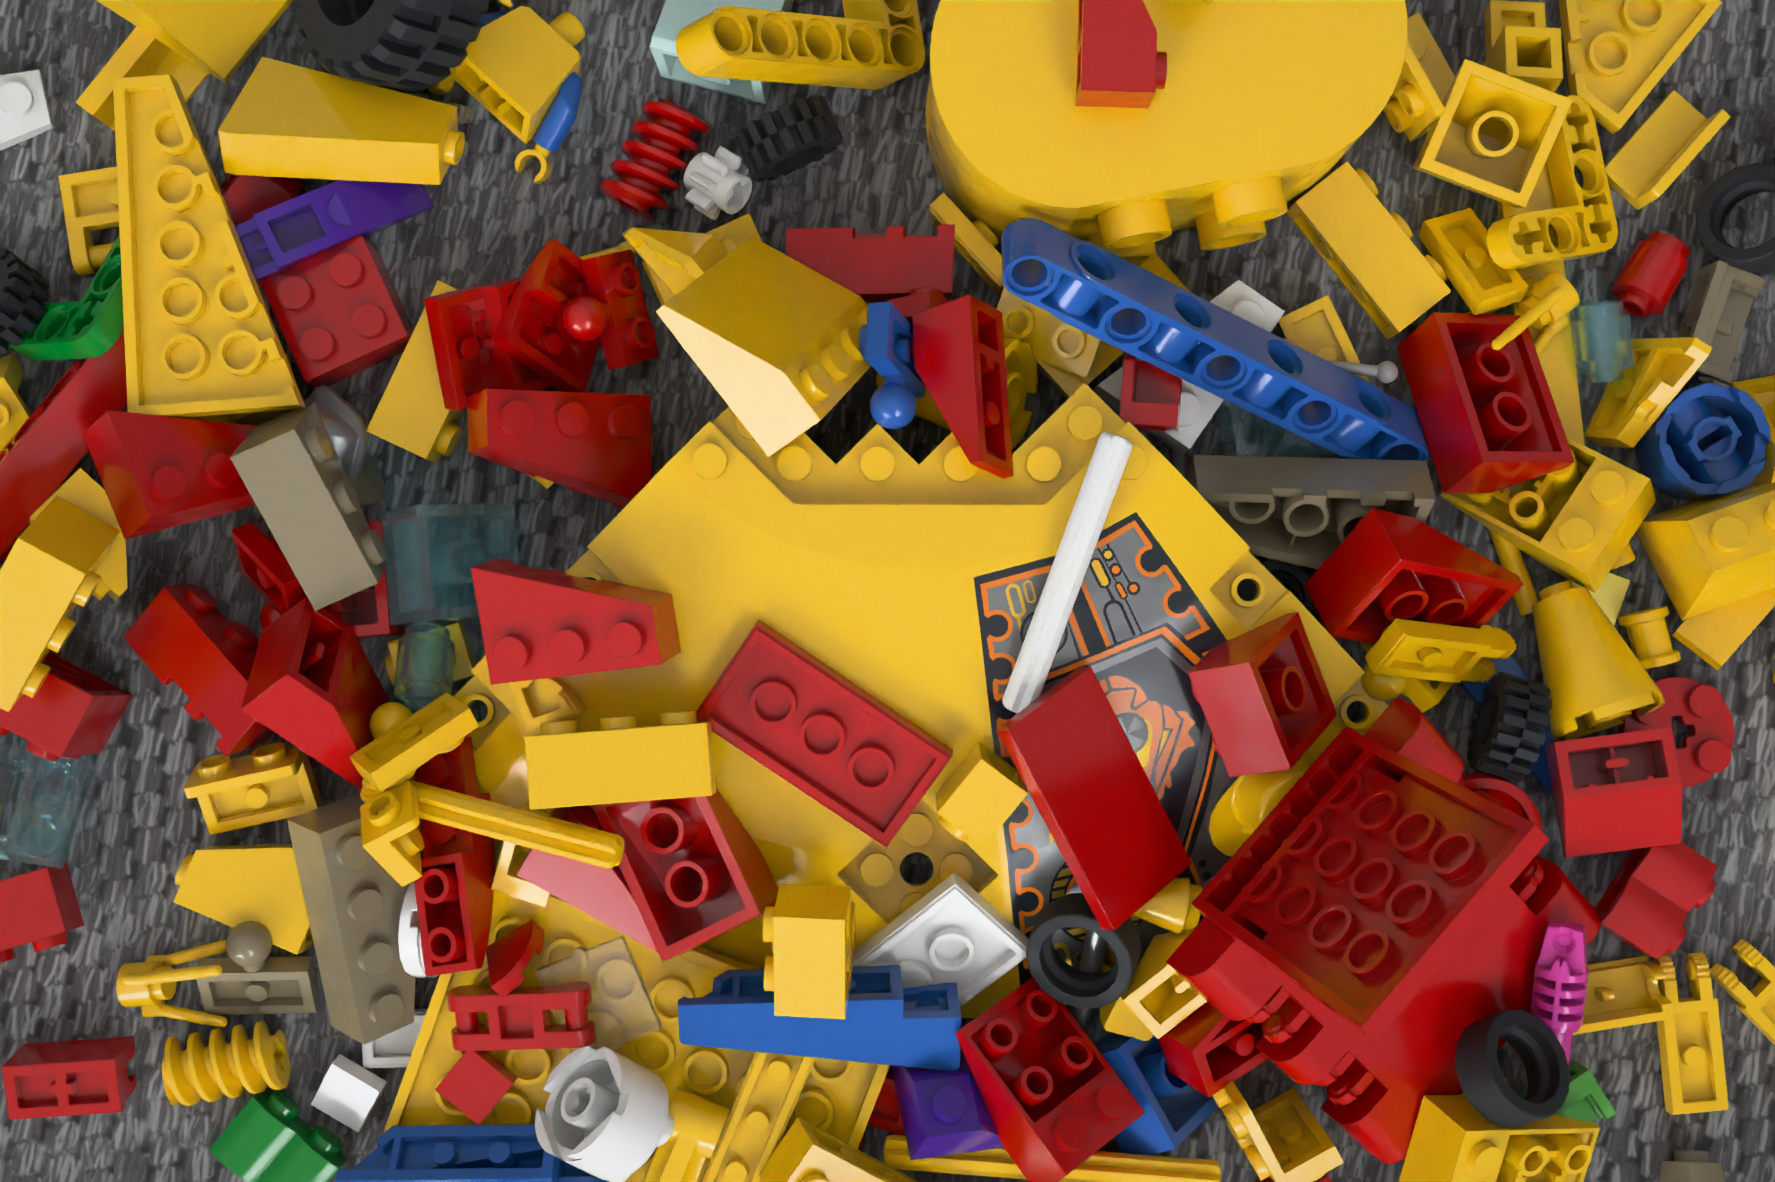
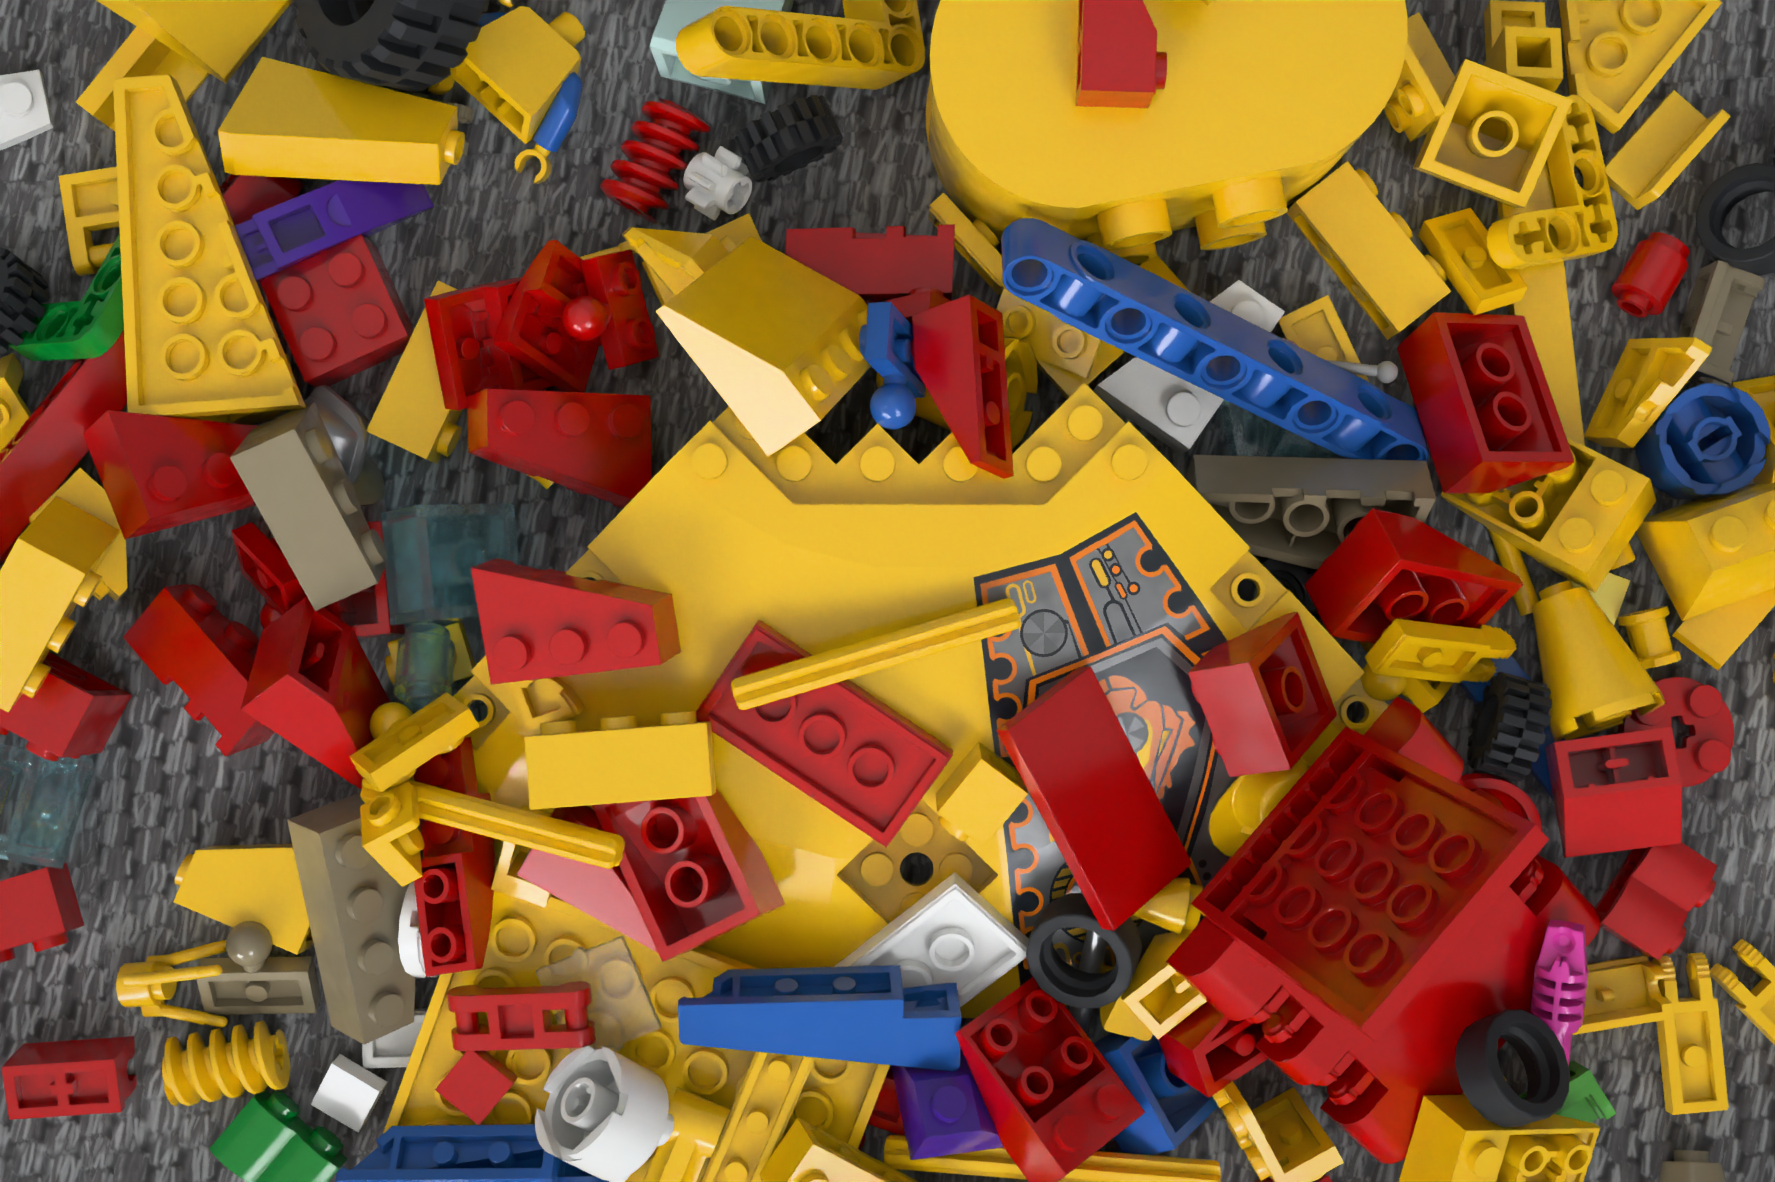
(253, 788): yellow bracket -> none
(511, 955): red tile -> none
(810, 950): yellow brick -> none
(875, 653): none -> yellow axle
(1067, 571): white axle -> none
(1149, 396): red panel -> none
(1543, 305): yellow plant -> none
(1602, 340): clear light blue brick -> none

